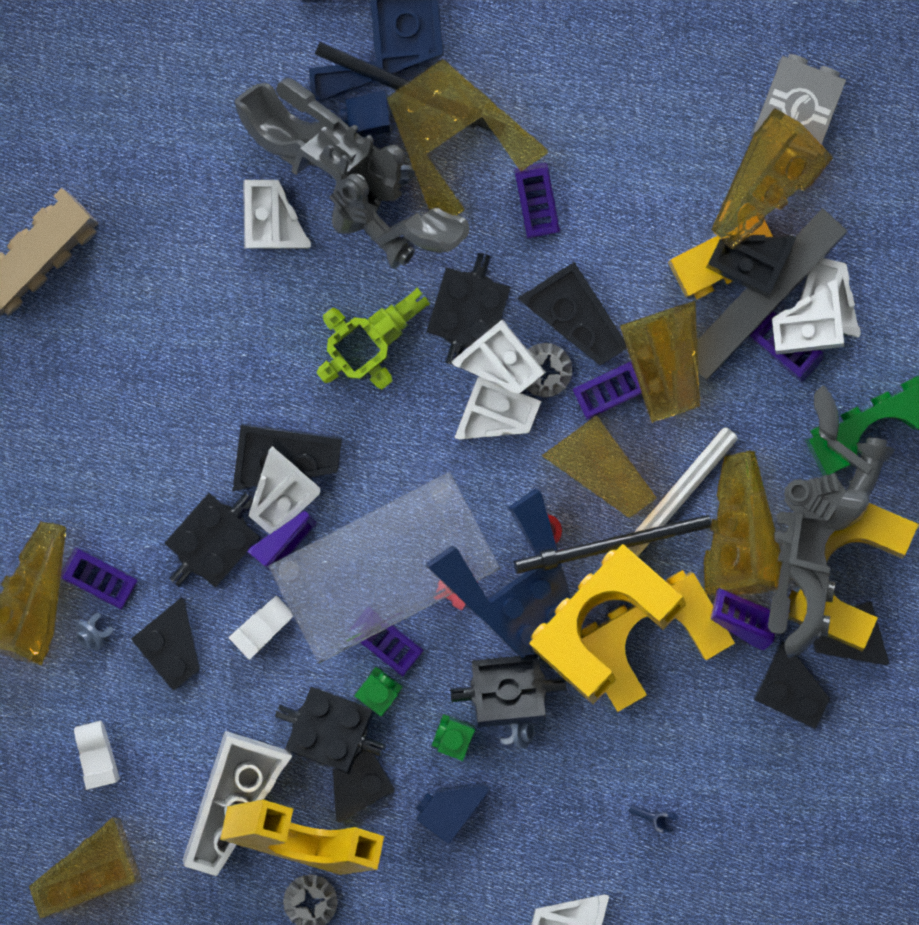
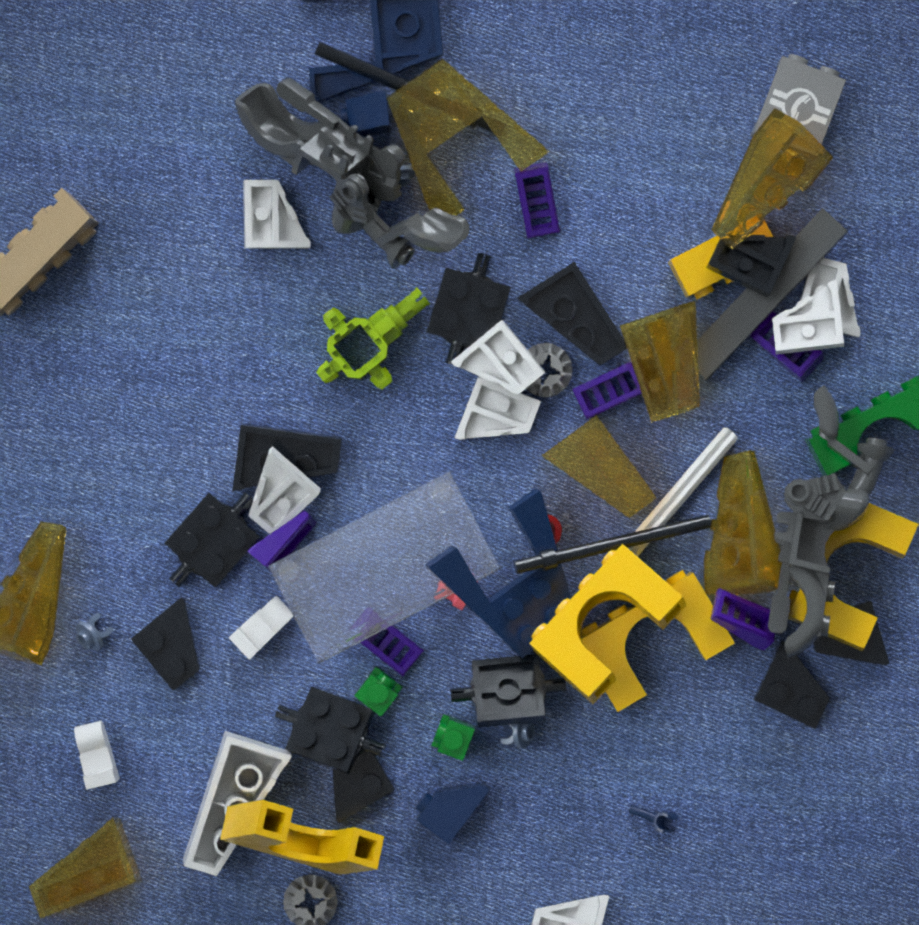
(72, 564): dark purple slope -> none

